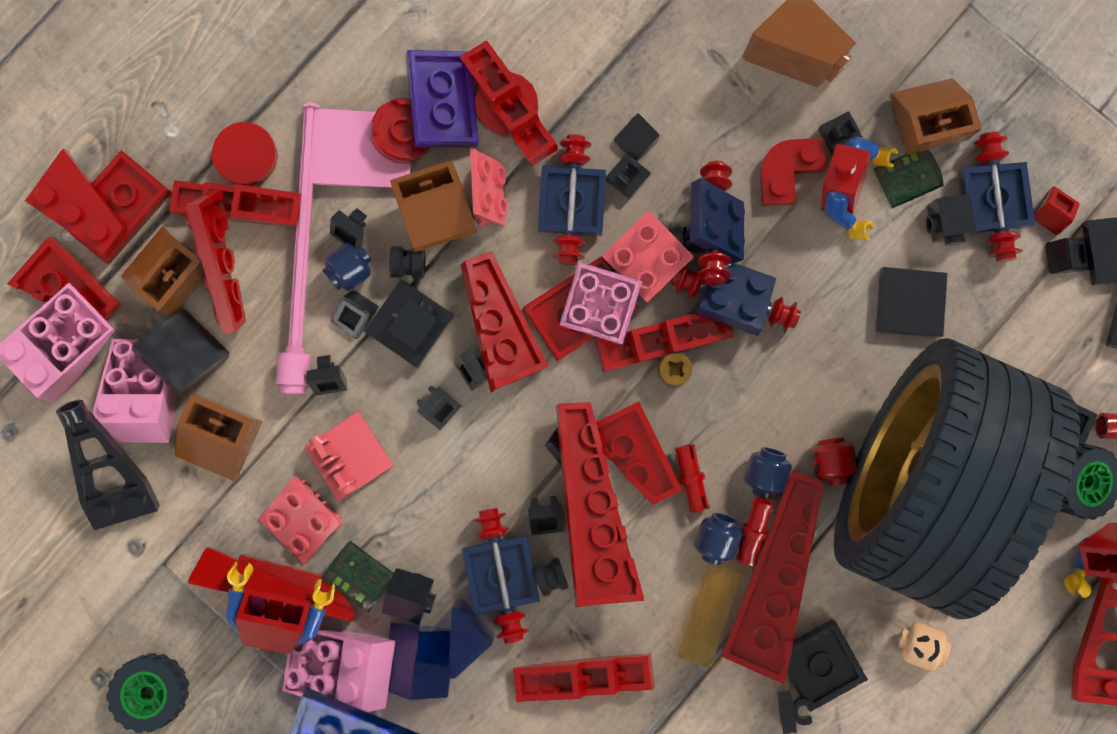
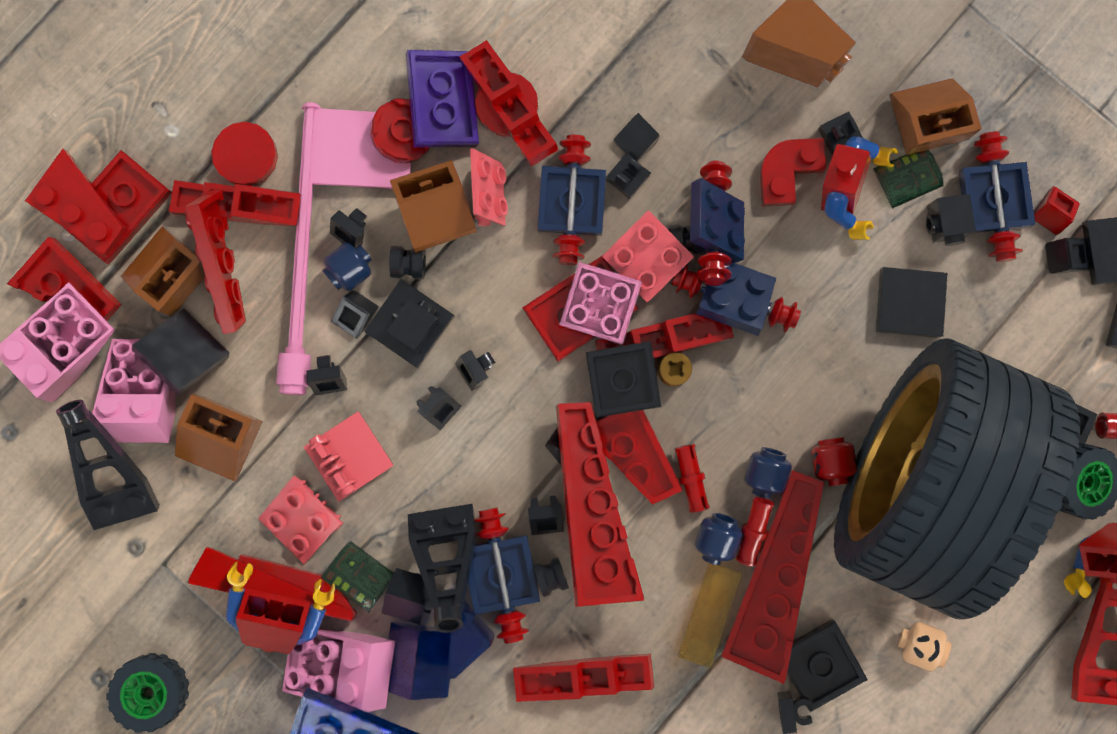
(442, 527): none -> black plate
(501, 328): red wing -> none
(623, 379): none -> black tile

